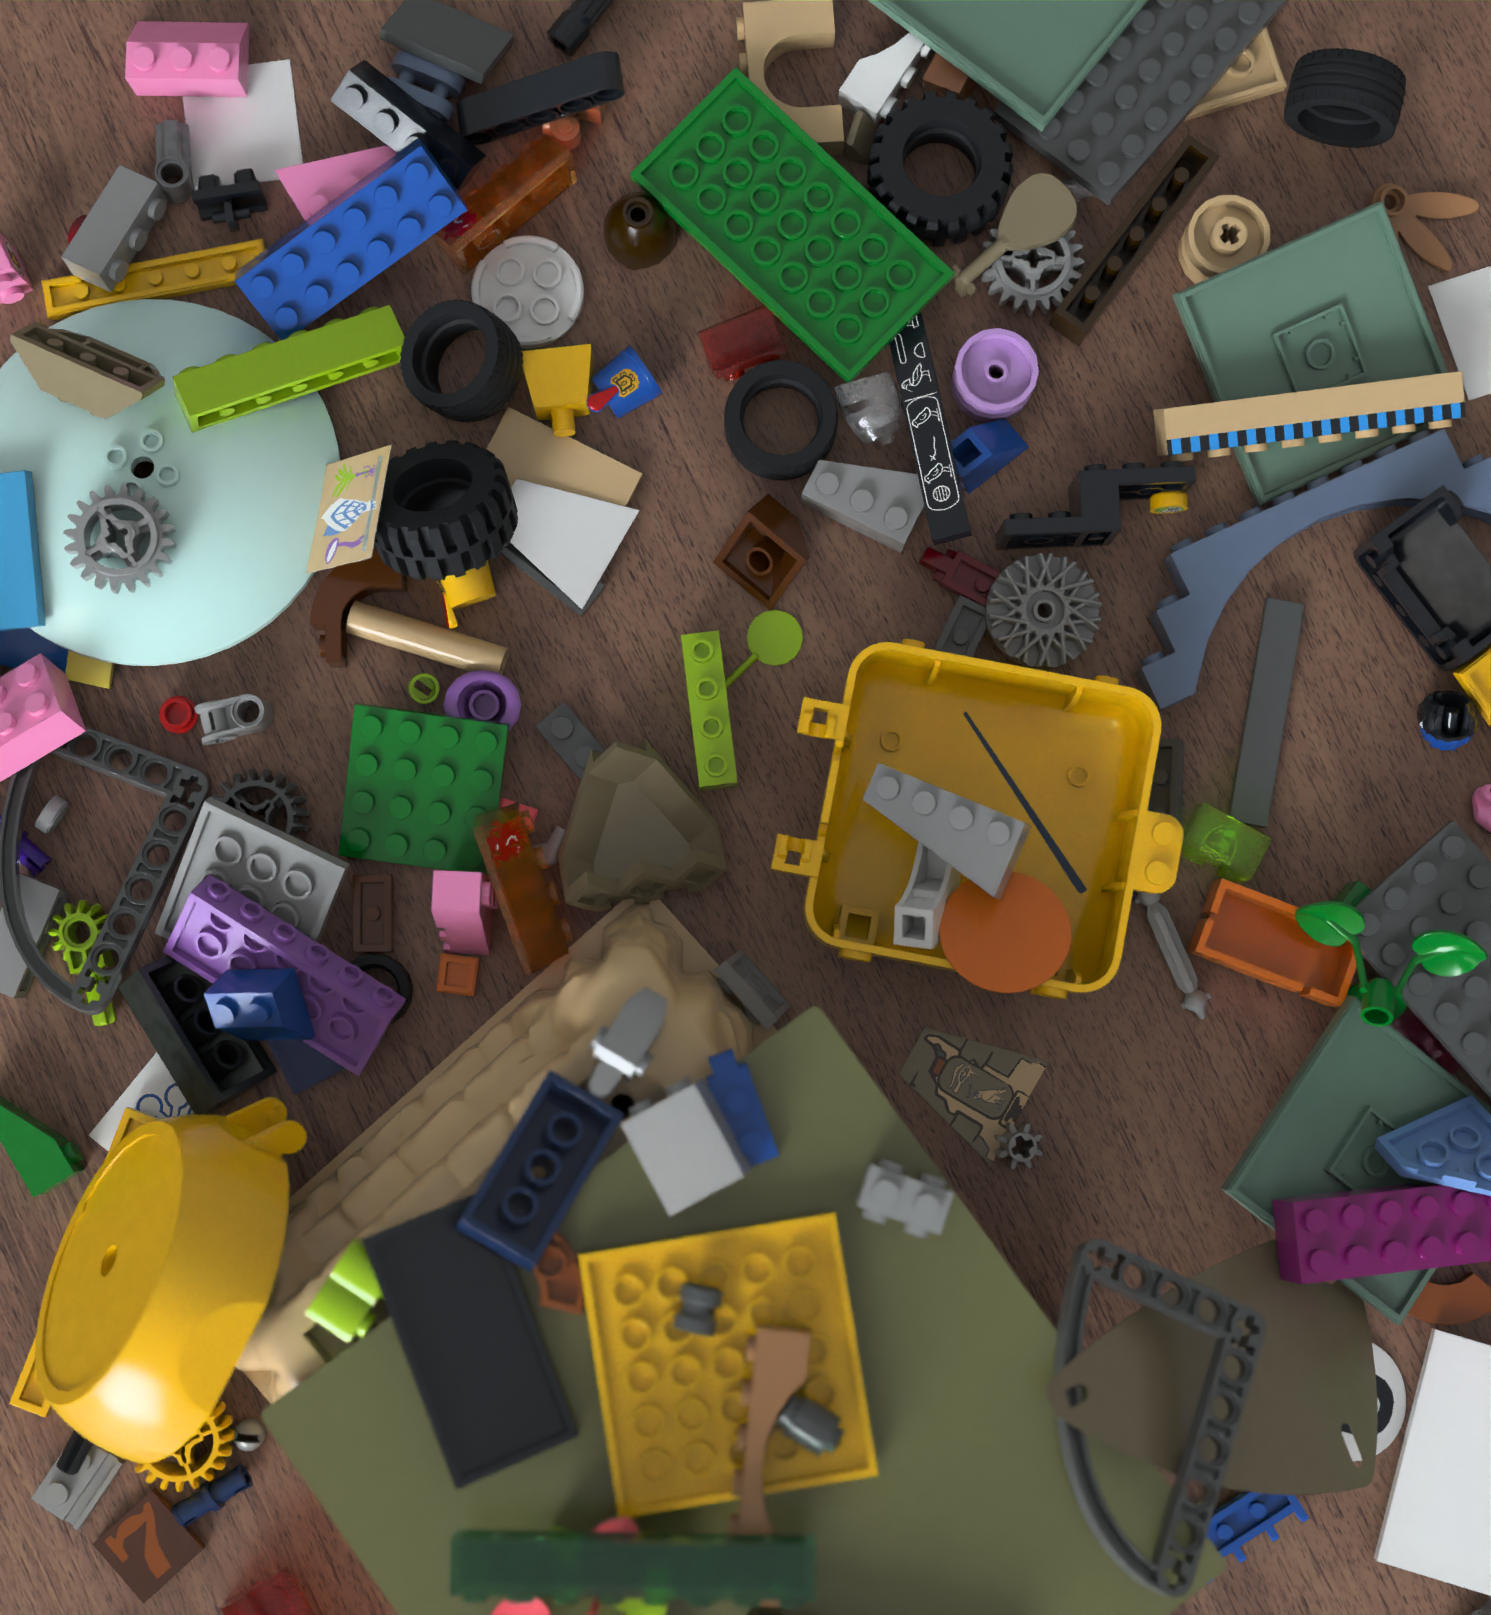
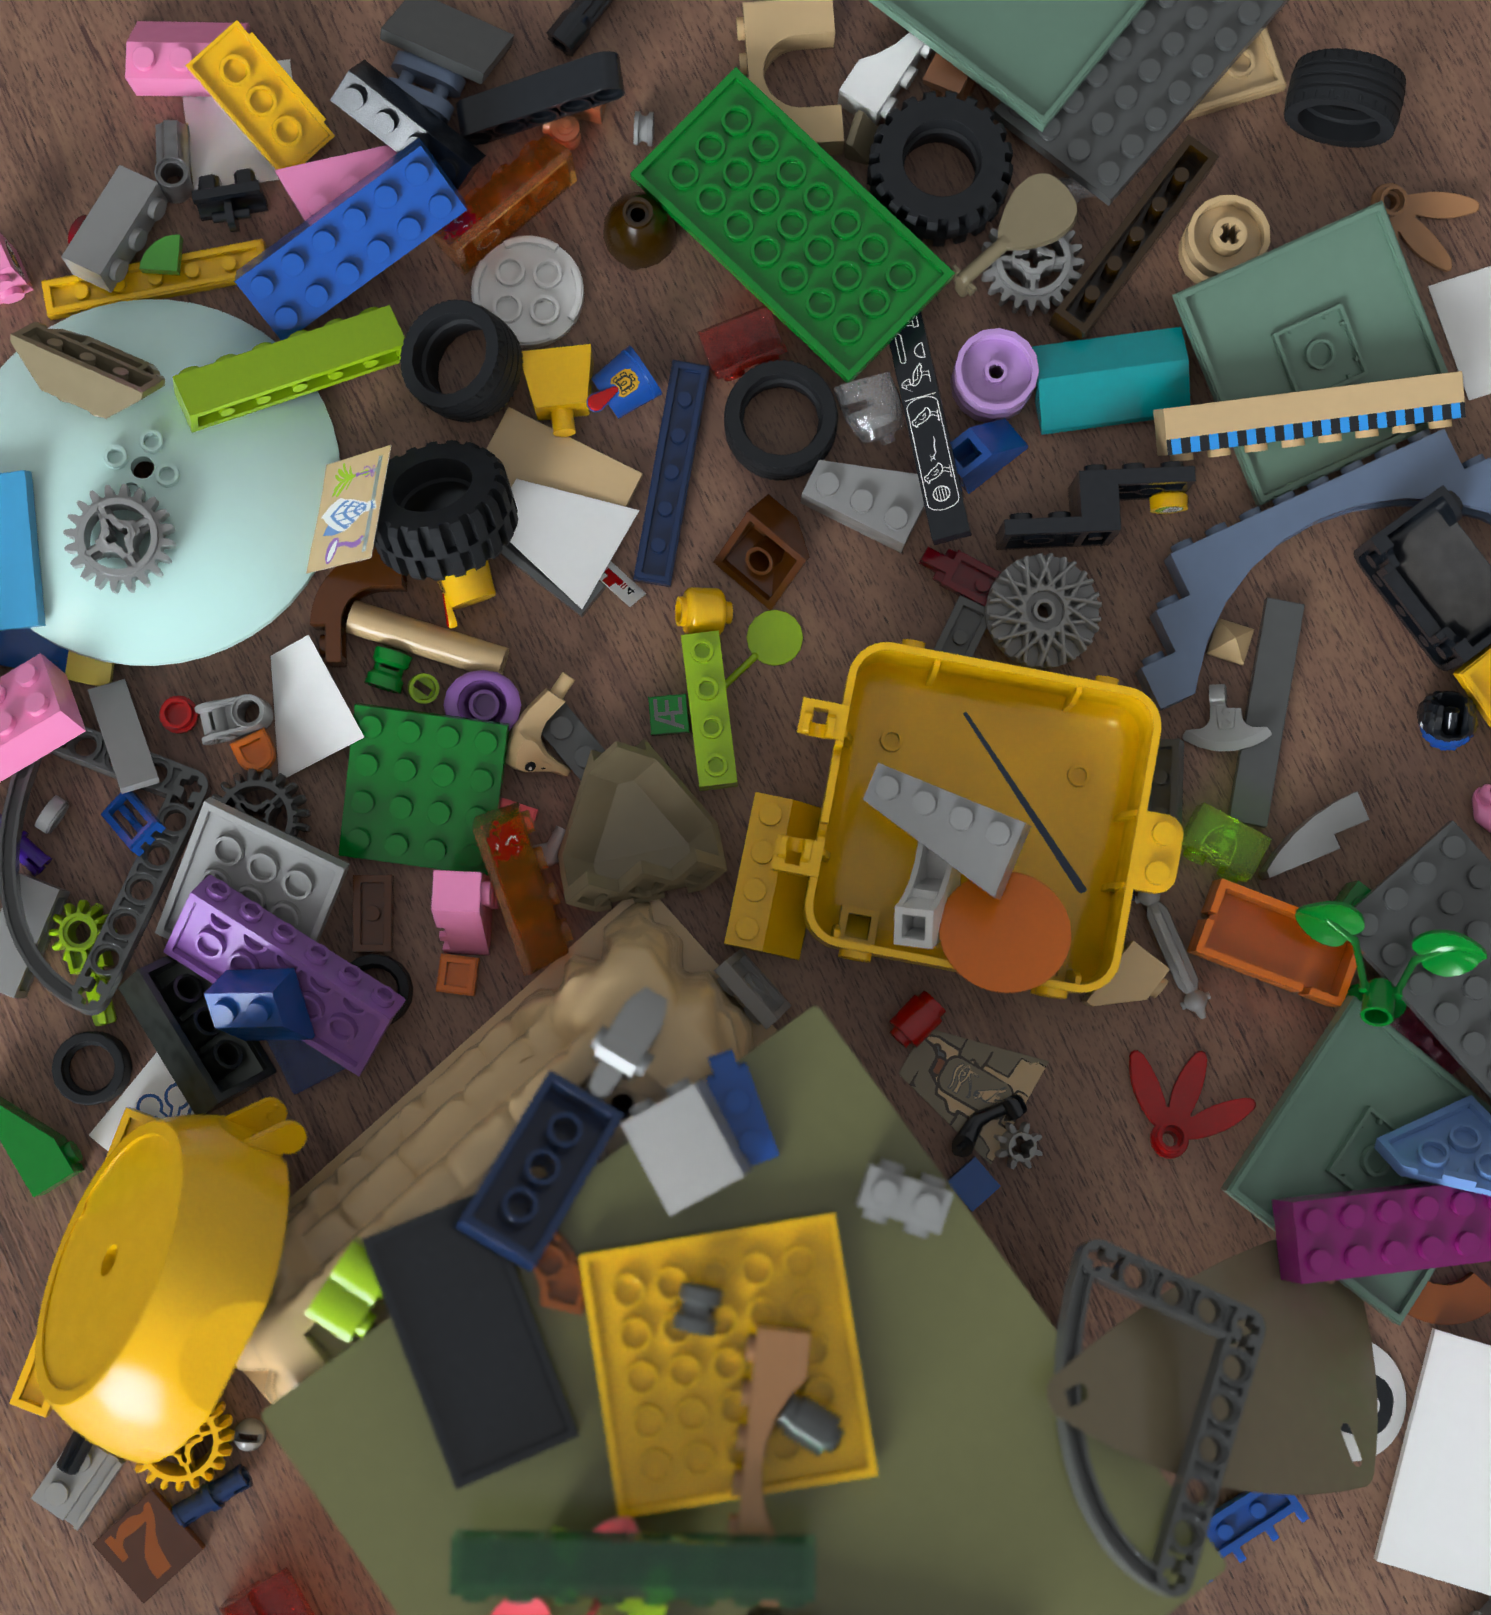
(62, 1062): none -> black tyre
(123, 736): none -> light grey tile
(144, 832): none -> blue tile
(163, 256): none -> bright green tile
(255, 751): none -> orange tile
(260, 98): none -> yellow piece
(308, 709): none -> white sticker
(386, 678): none -> green wheel
(525, 744): none -> tan animal
(621, 585): none -> white sticker
(643, 128): none -> light grey bush
(668, 715): none -> green tile
(671, 473): none -> dark blue tile
(703, 610): none -> yellow head
(769, 903): none -> yellow slope
(916, 1020): none -> red brick
(966, 1138): none -> black piece
(973, 1183): none -> blue tile
(1110, 379): none -> teal slope
(1136, 979): none -> tan slope
(1185, 1093): none -> red plant
(1225, 727): none -> light grey piece
(1230, 641): none -> tan slope
(1315, 835): none -> light grey slope

